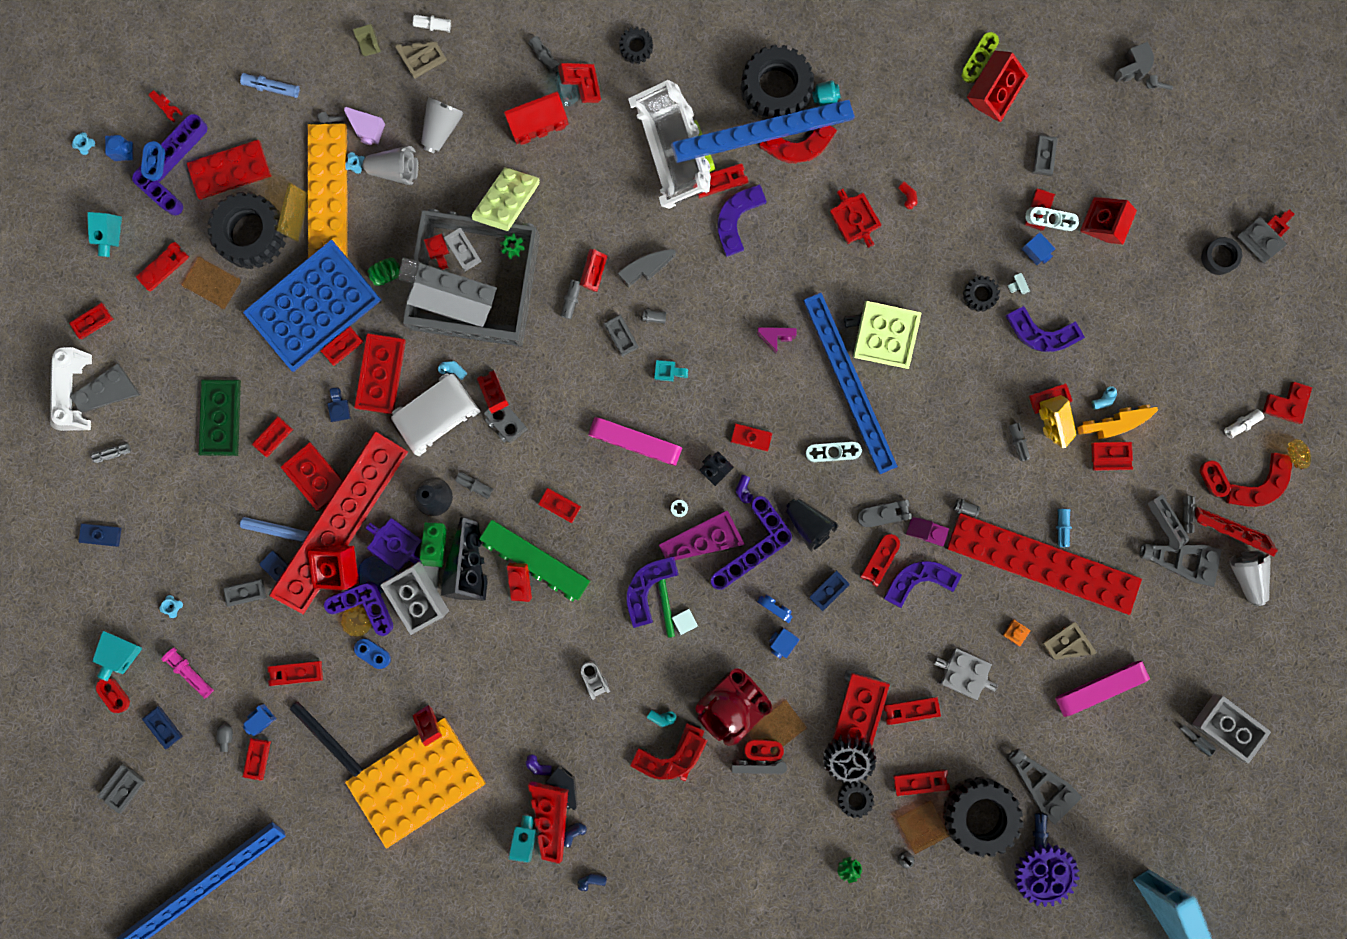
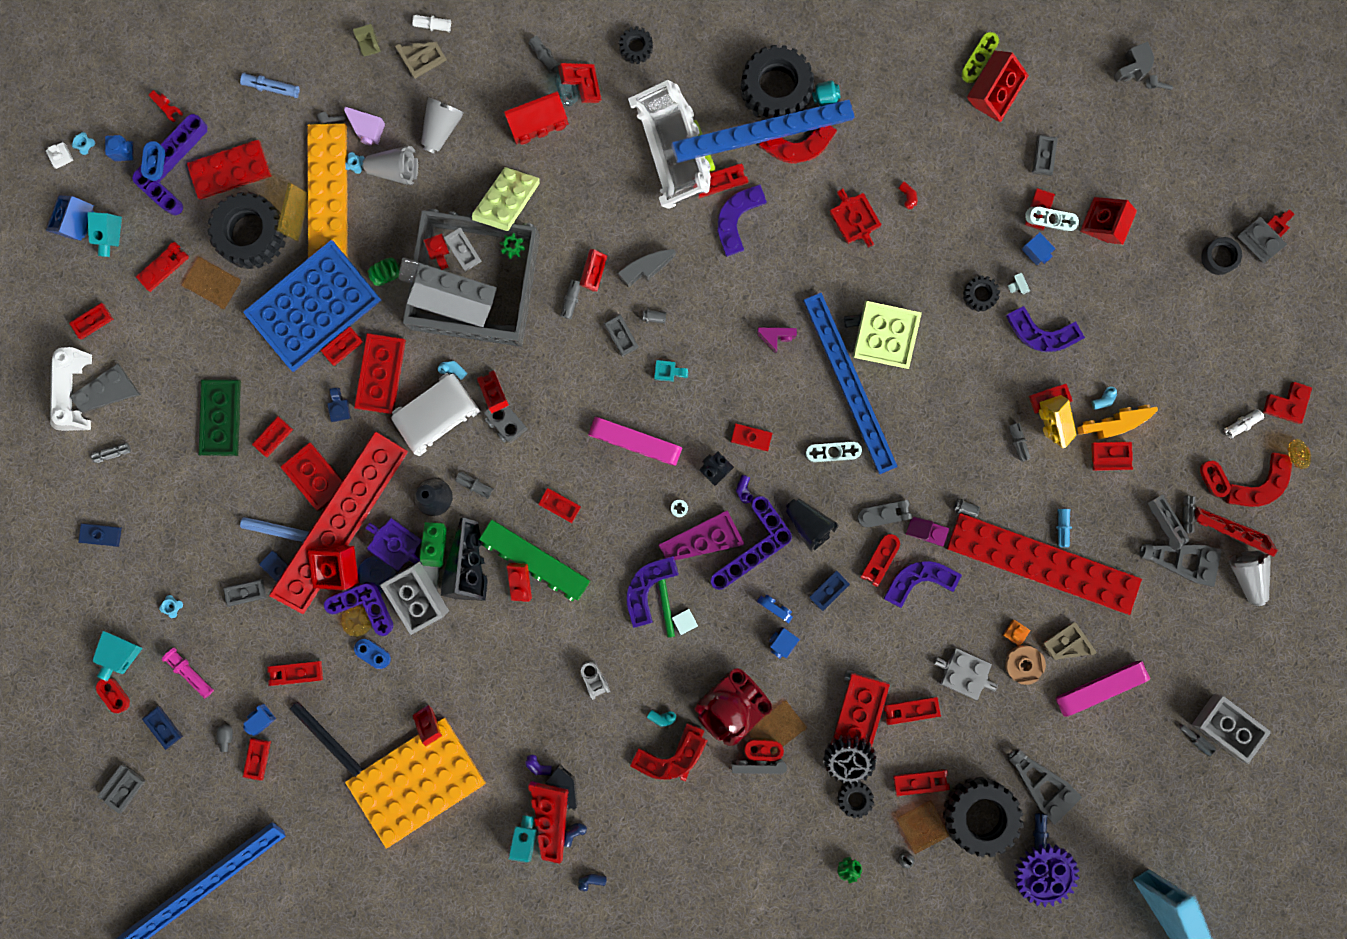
(59, 155): none -> white tile
(70, 217): none -> blue slope
(1034, 670): none -> medium nougat plate

